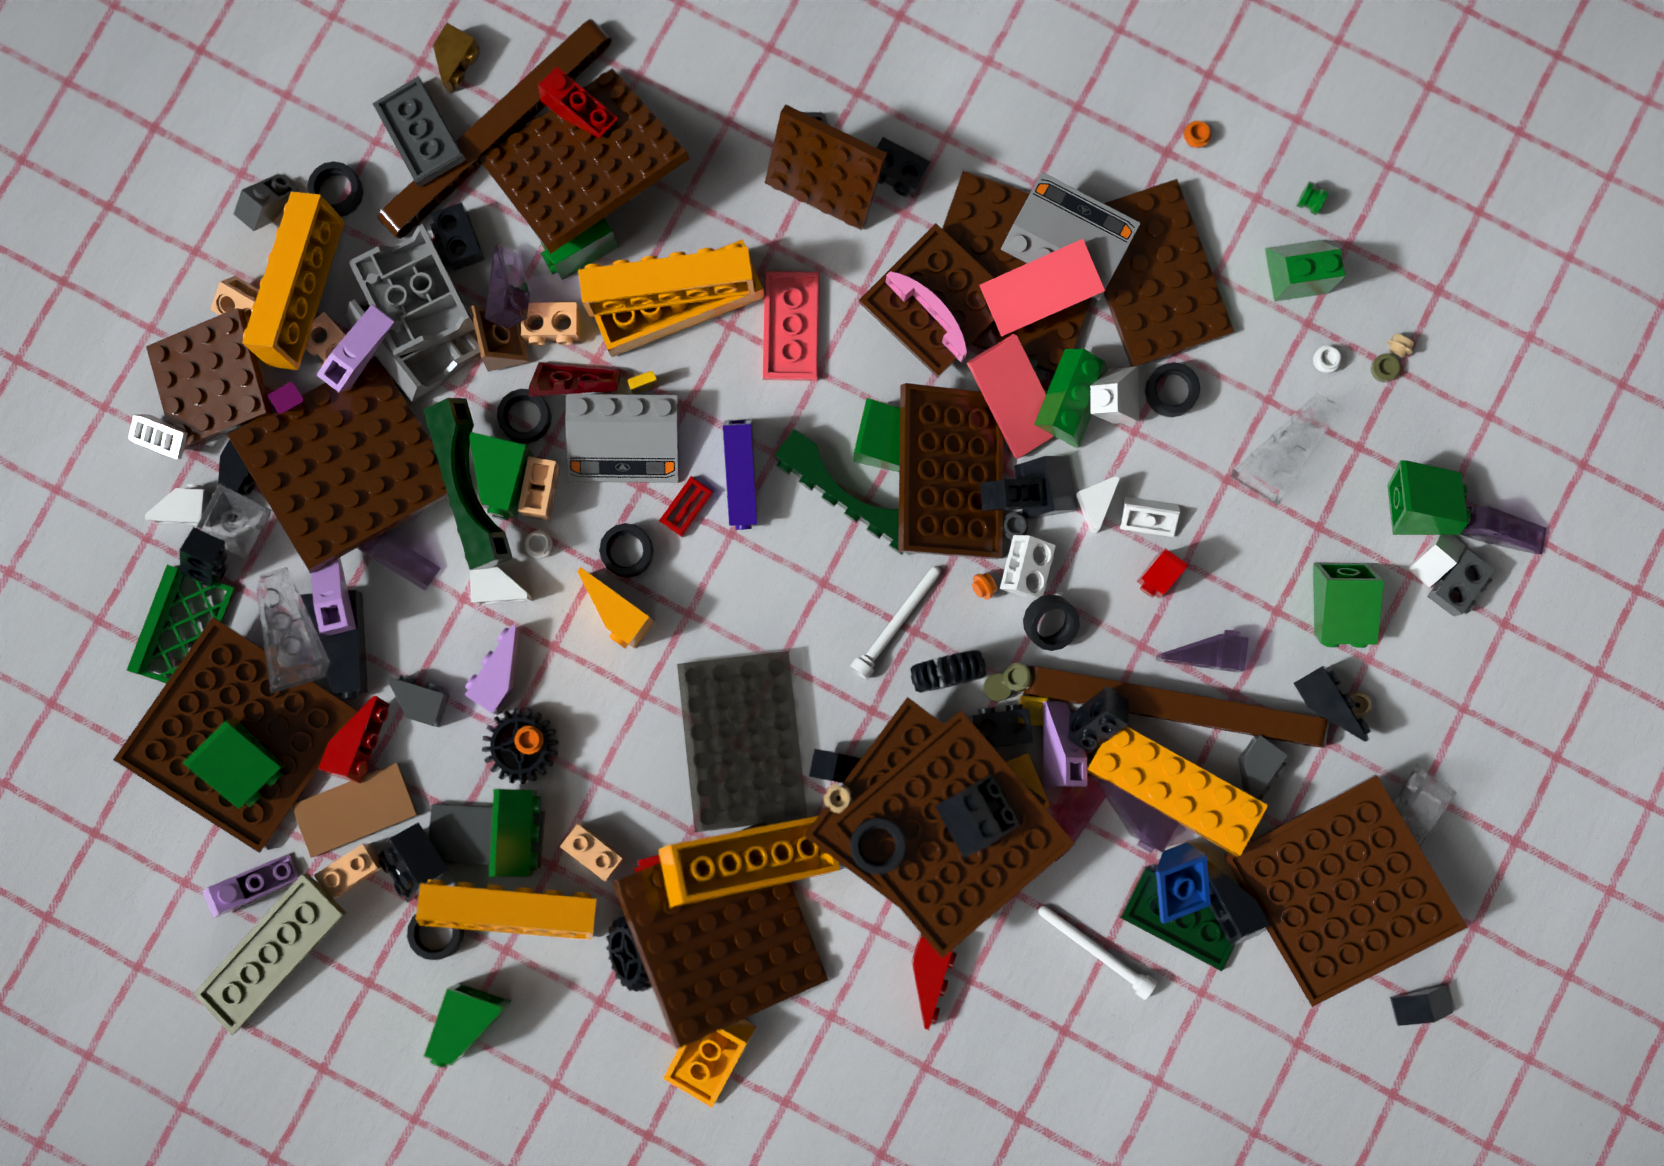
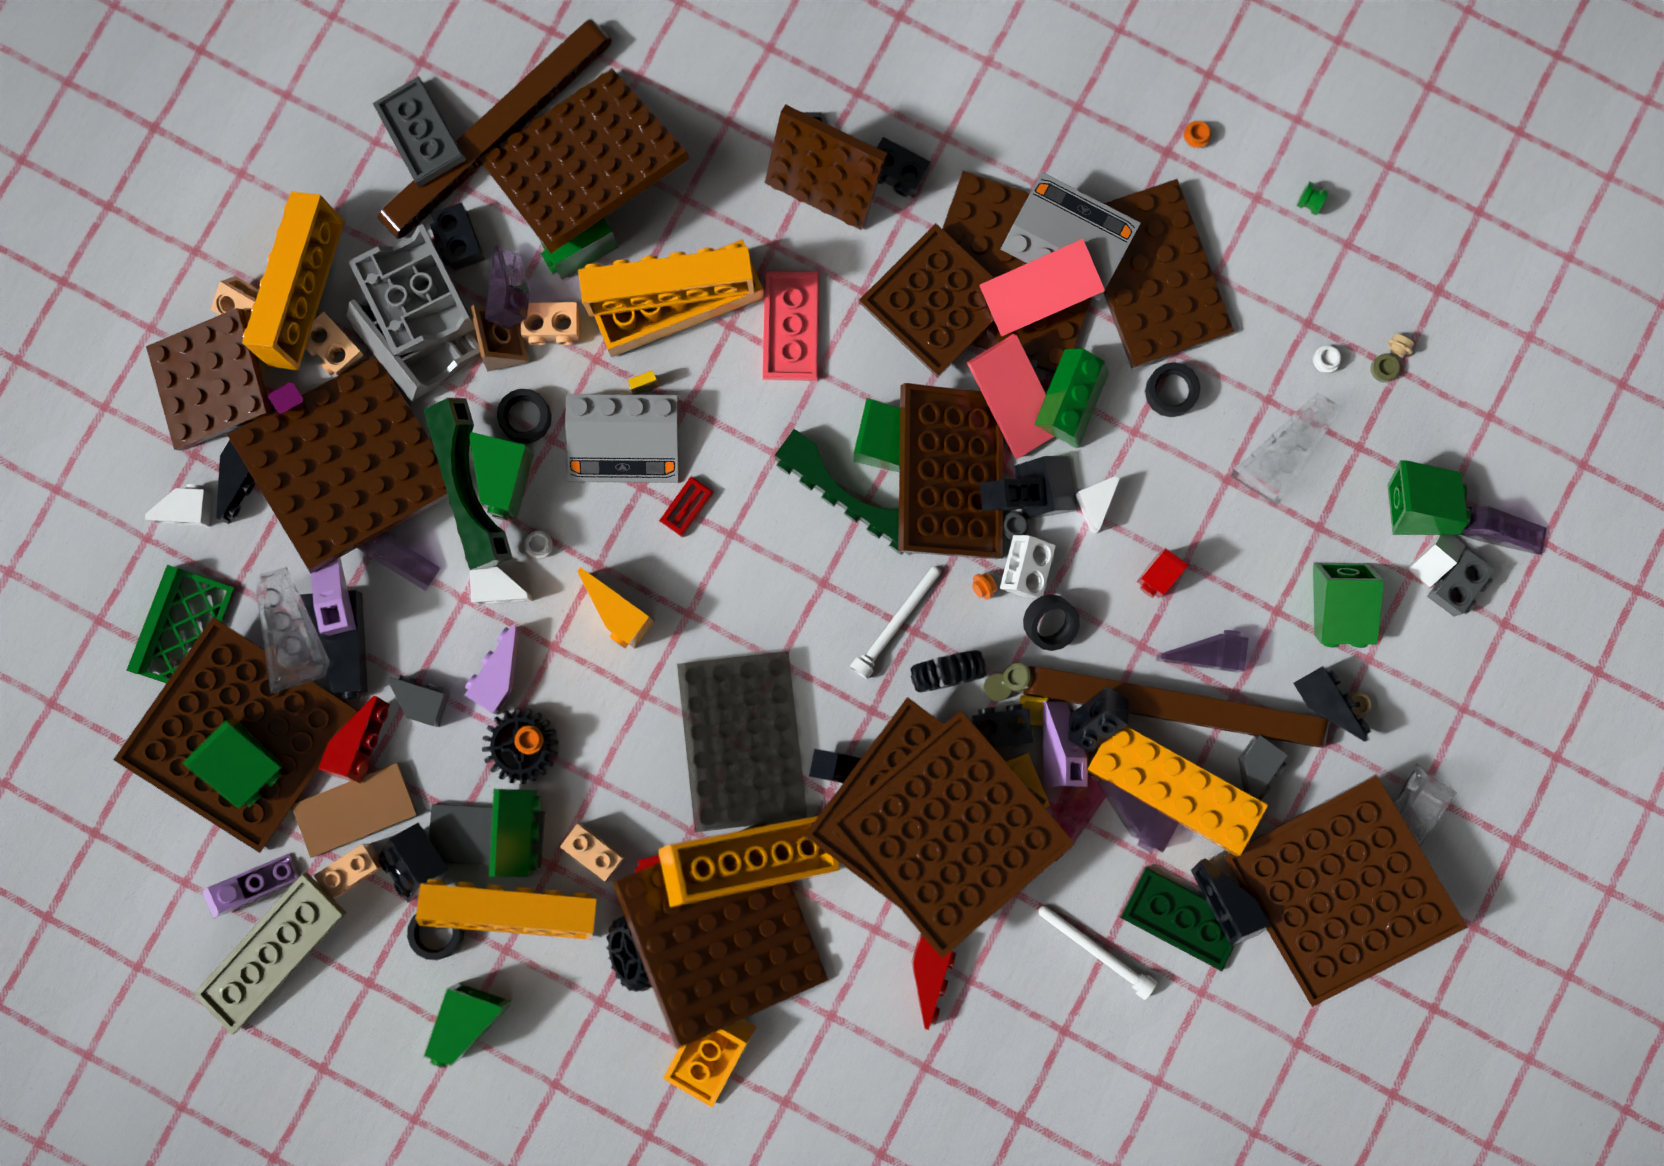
(157, 435): white slope -> none
(203, 557): black brick -> none
(235, 520): clear slope -> none
(263, 201): dark grey slope -> none
(333, 168): black tyre -> none
(355, 349): lavender slope -> none
(454, 54): pearl gold slope -> none
(539, 488): light nougat brick -> none
(572, 379): dark red wing -> none
(575, 104): red slope -> none
(608, 539): black tyre -> none
(740, 473): dark purple slope -> none
(832, 792): tan plate -> none
(897, 857): black tyre -> none
(906, 287): bright pink slope -> none
(977, 816): black slope -> none
(1116, 395): white slope -> none
(1149, 516): white slope -> none
(1182, 882): blue slope -> none
(1304, 269): green slope -> none
(1422, 1006): black slope -> none

